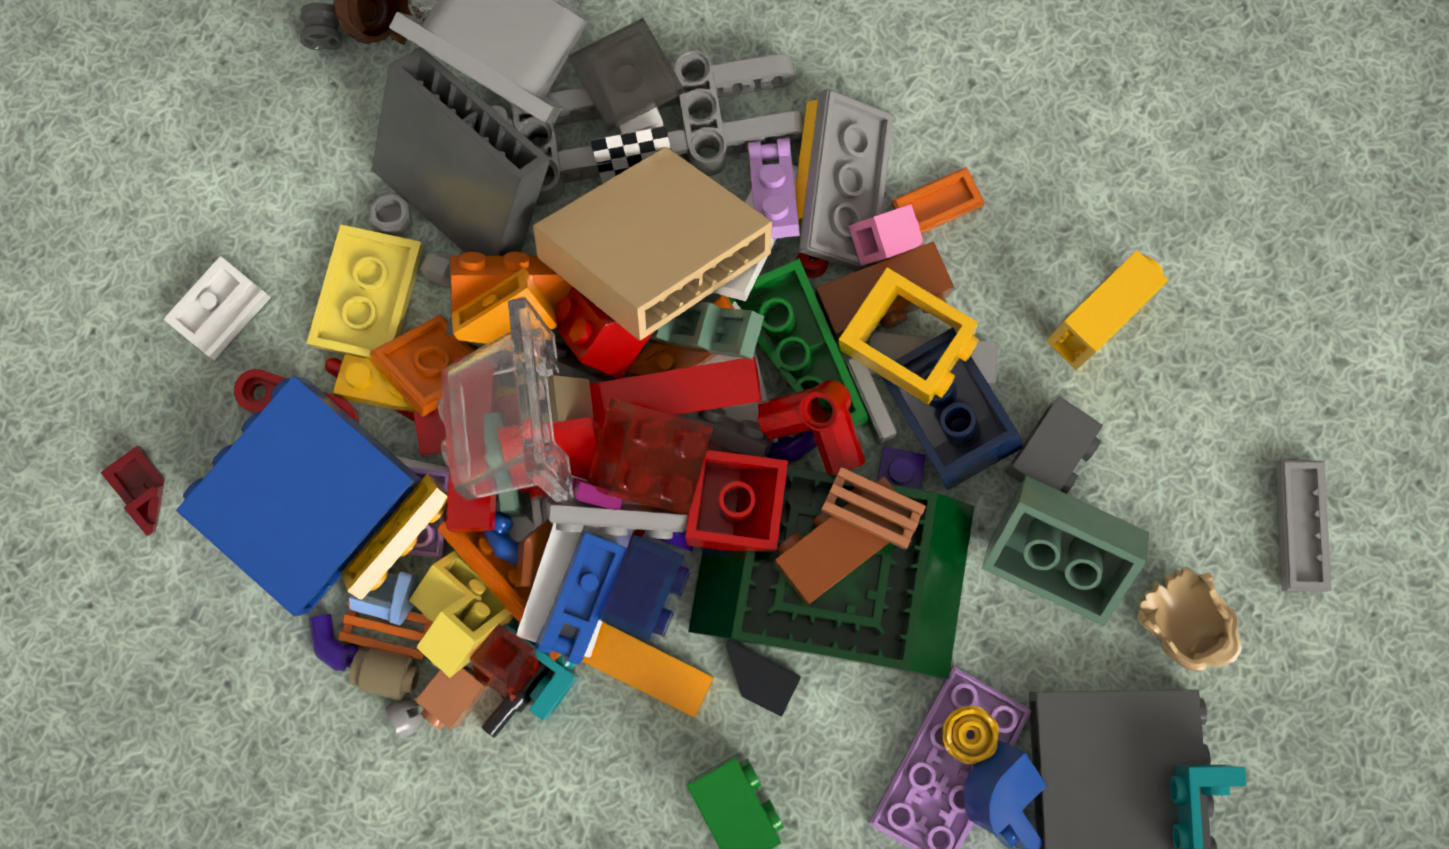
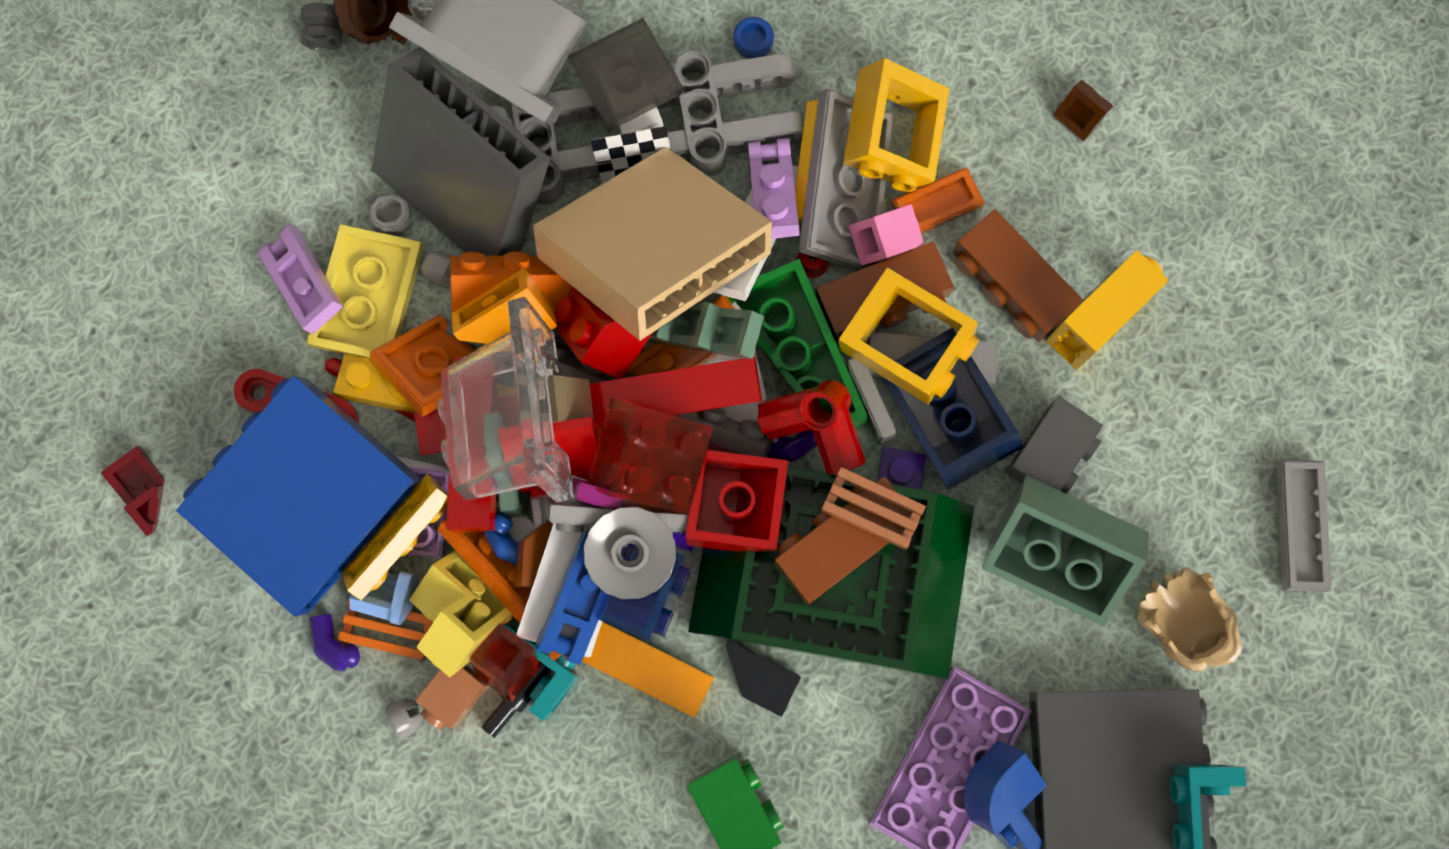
(217, 308): white plate -> none
(300, 279): none -> lavender plate
(384, 673): dark tan brick -> none
(624, 577): none -> light grey dish
(753, 37): none -> blue tile
(905, 87): none -> yellow window
(985, 737): yellow plate -> none
(1015, 276): none -> dark orange brick
(1083, 110): none -> reddish brown tile

